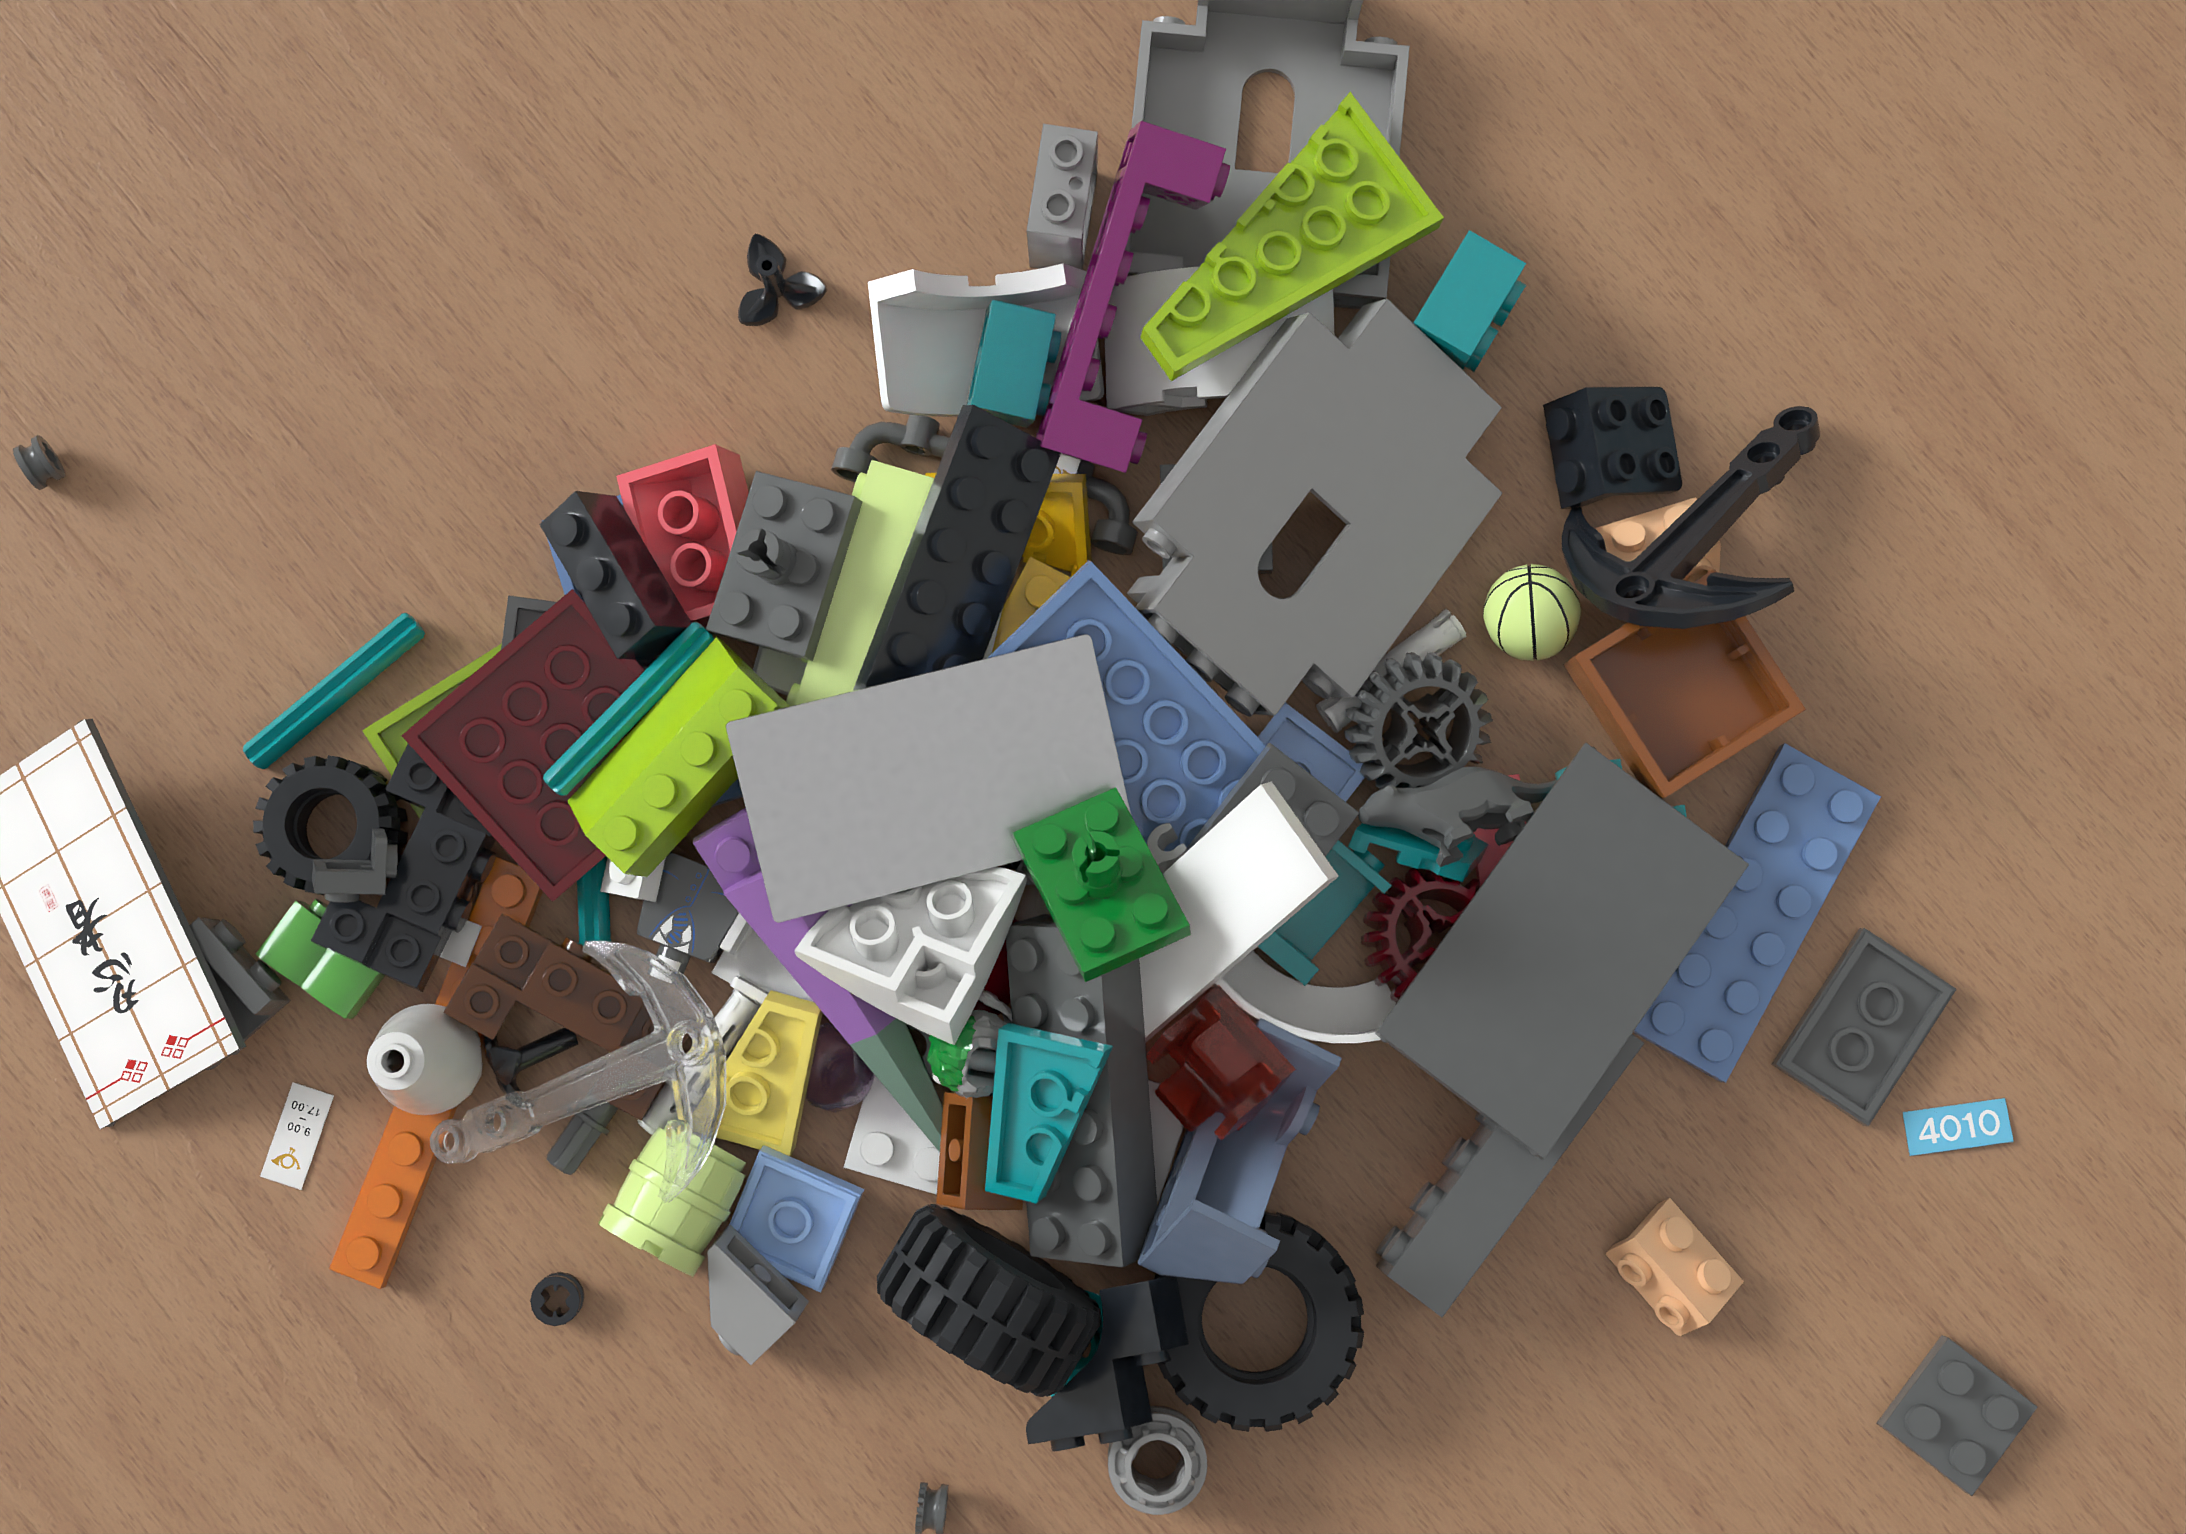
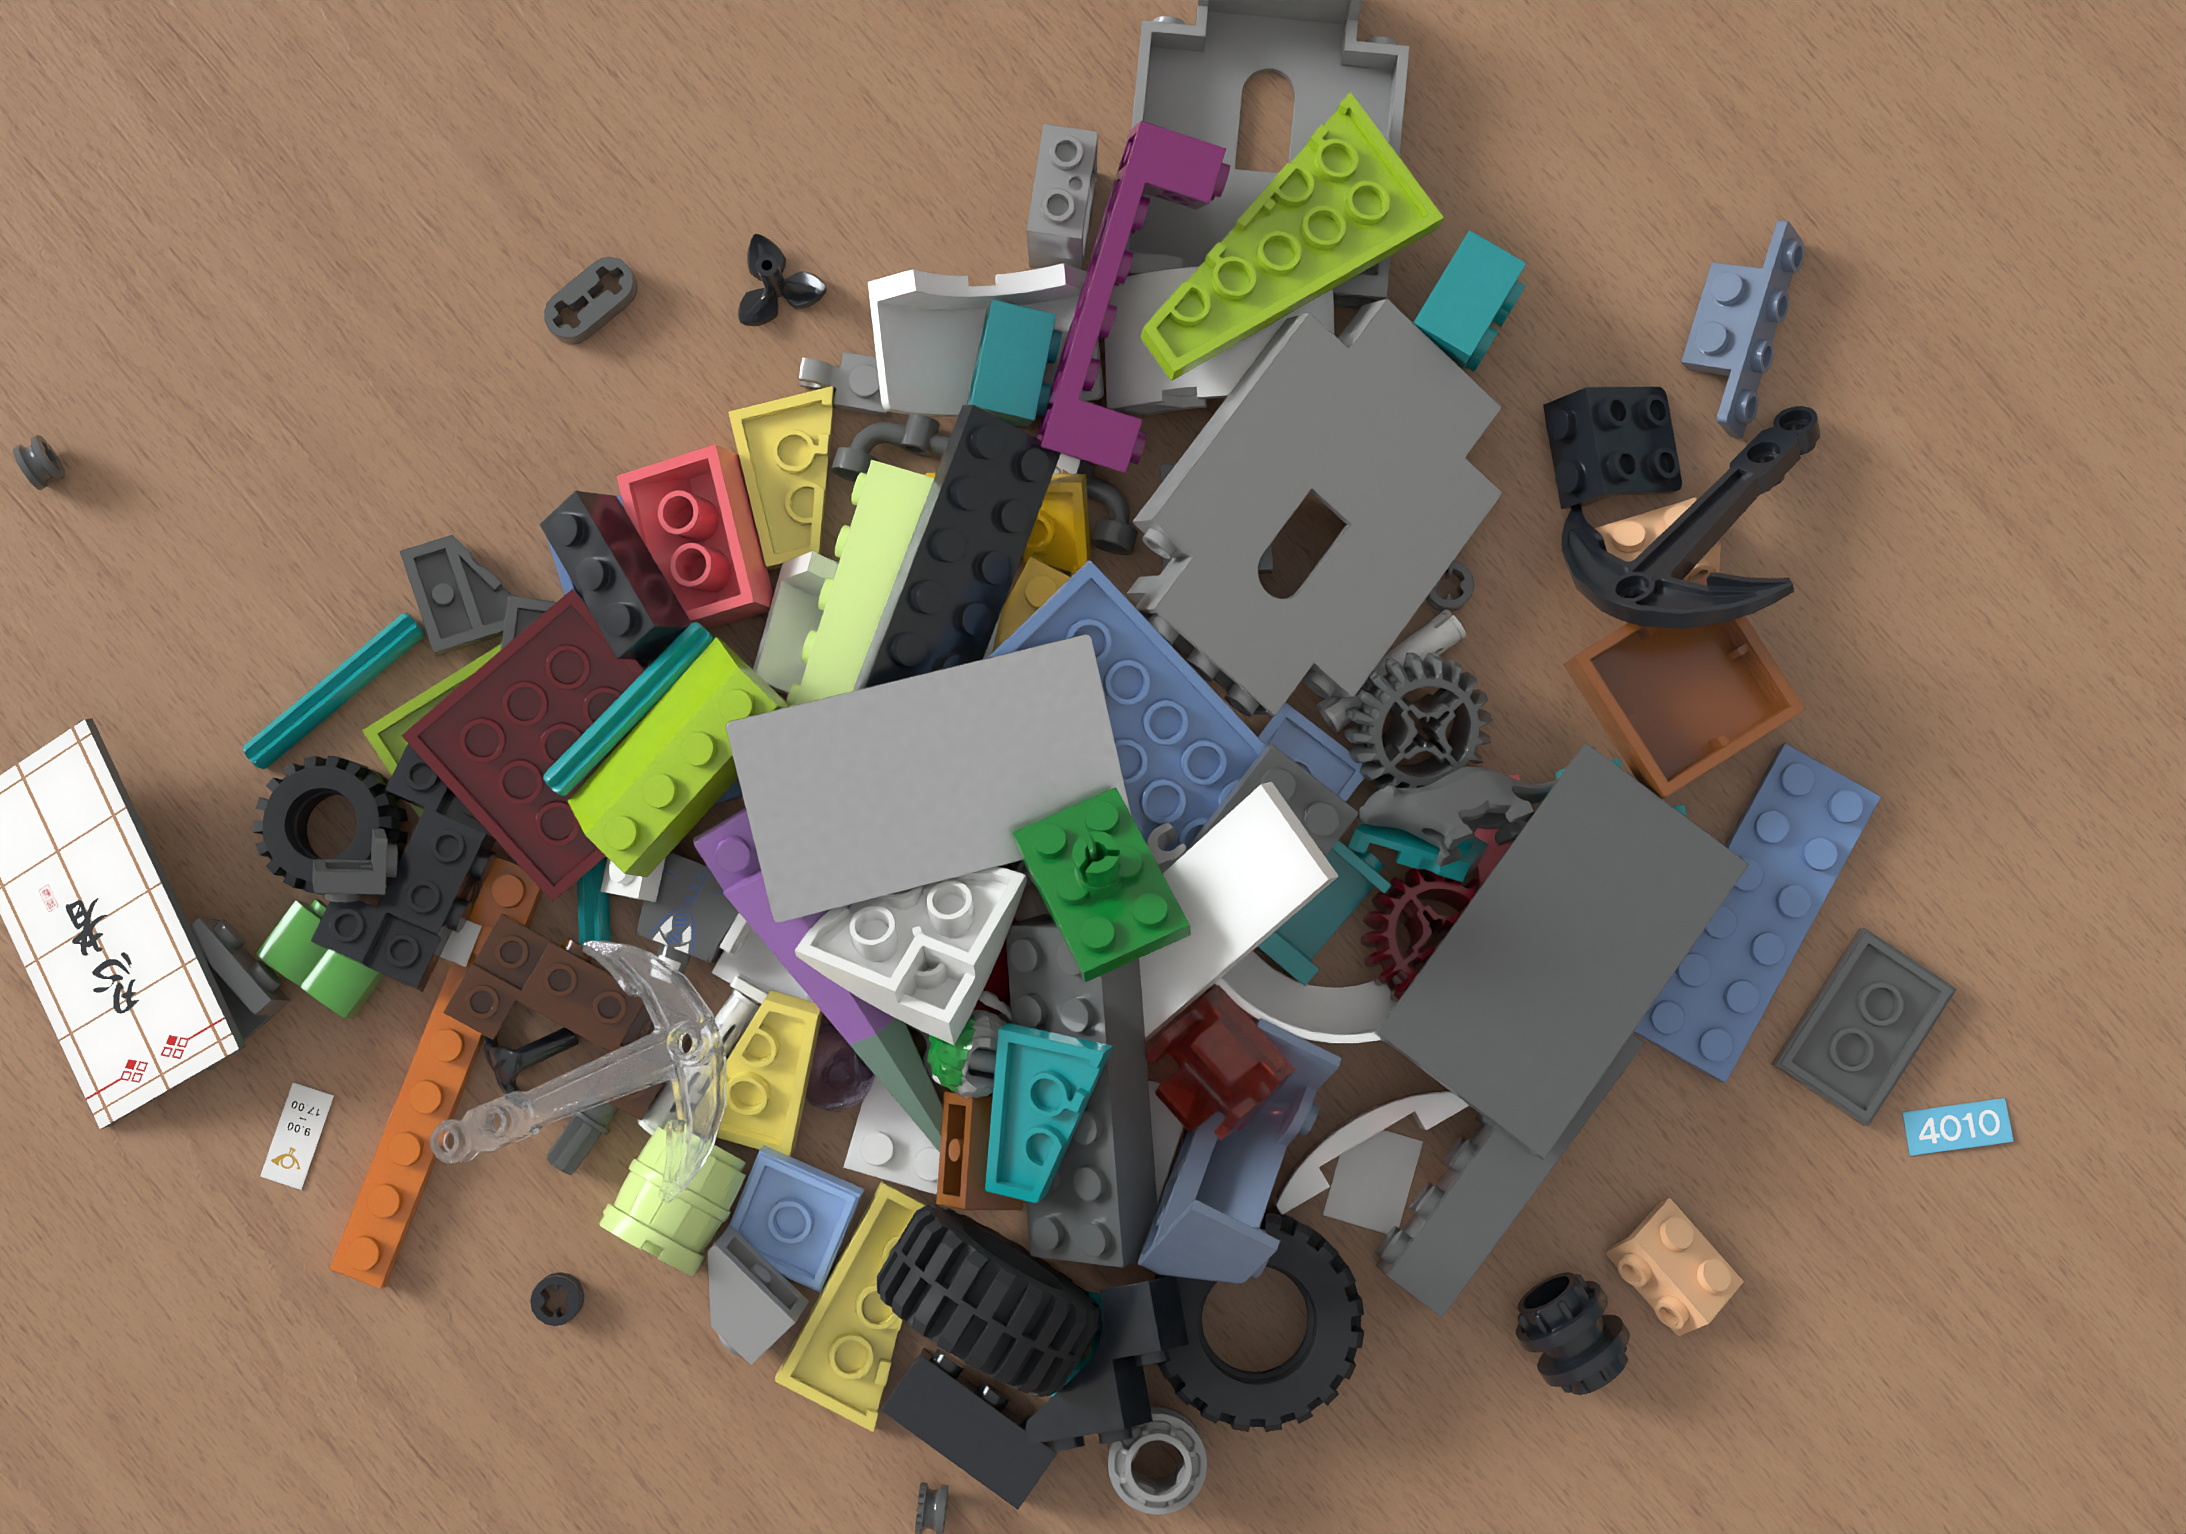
(425, 1060): white cone -> none
(454, 595): none -> dark grey wing
(581, 291): none -> dark grey beam
(784, 565): dark grey plate -> none
(786, 470): none -> light yellow wing
(850, 1332): none -> light yellow wing
(854, 382): none -> light grey plate
(969, 1426): none -> black brick
(1306, 1178): none -> white slope
(1374, 1181): none -> white sticker
(1464, 589): none -> dark grey bush
(1532, 612): yellowish green piece -> none
(1576, 1340): none -> black piece
(1738, 324): none -> sand blue bracket
(1957, 1415): dark grey plate -> none

